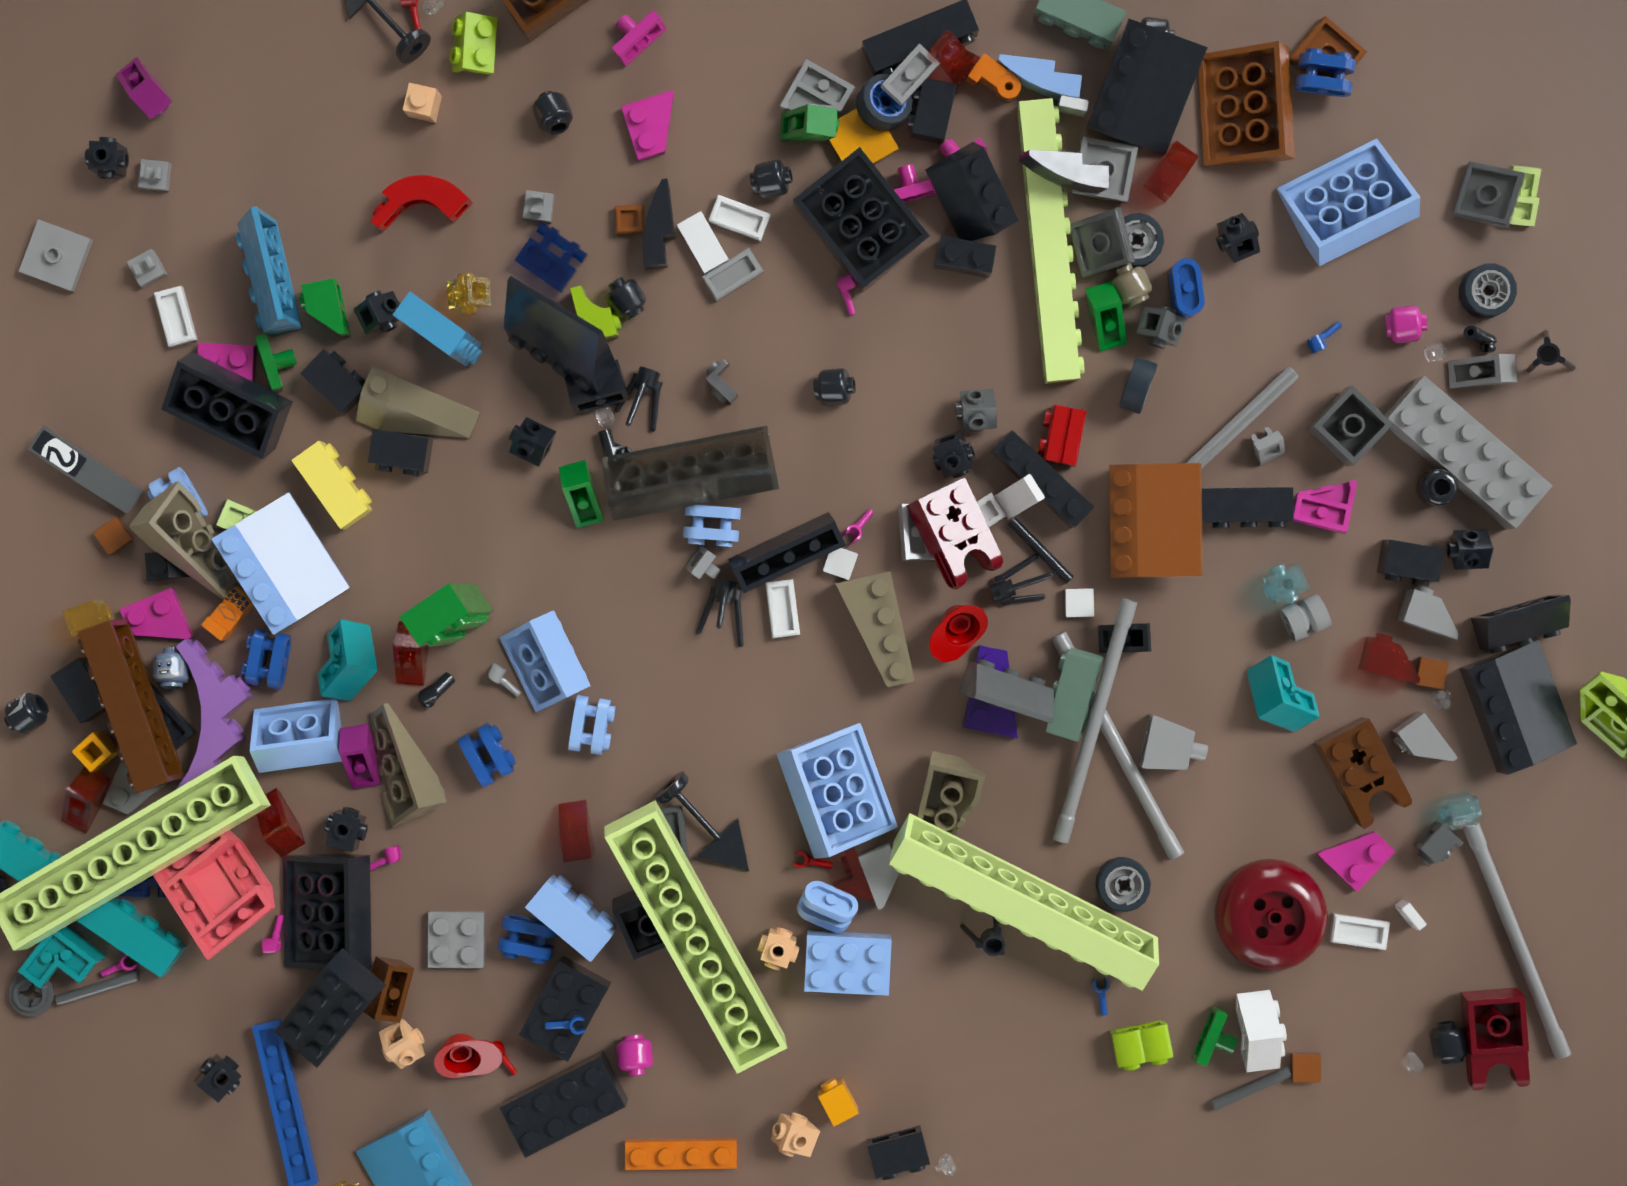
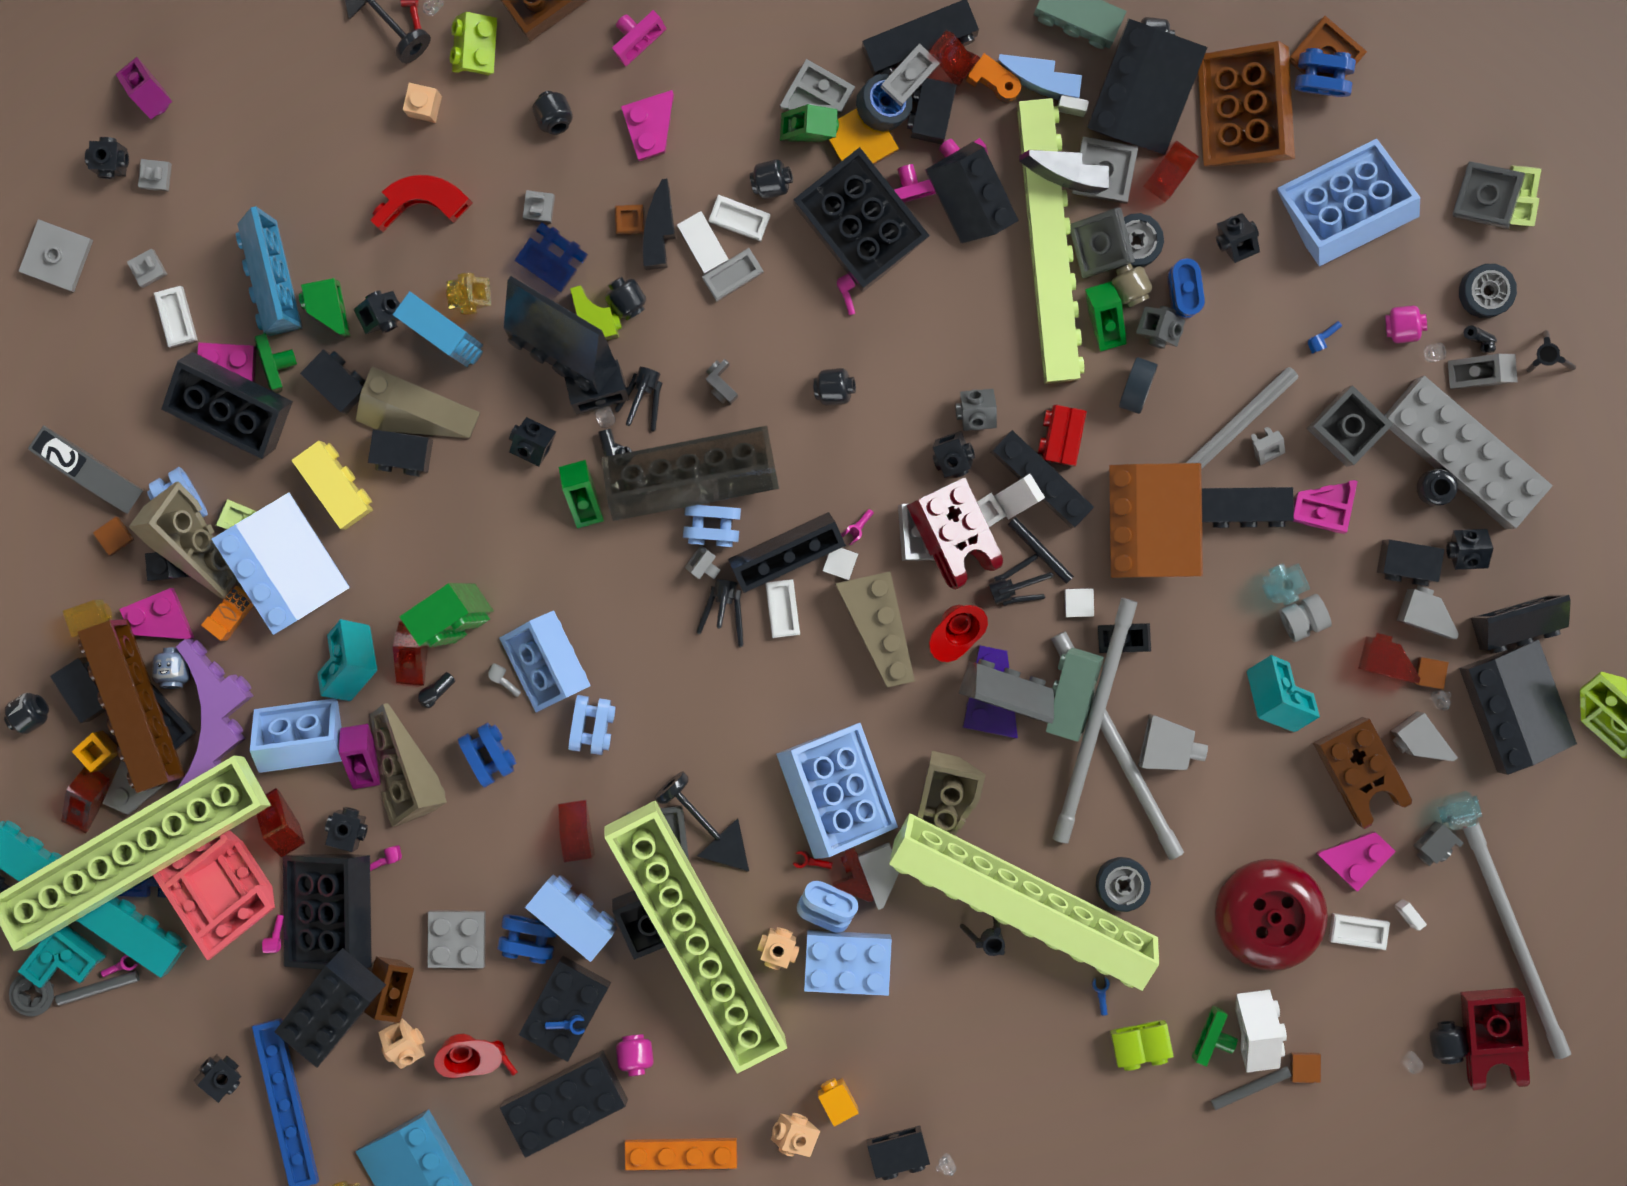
(255, 669): blue brick -> none
(965, 256): black brick -> none

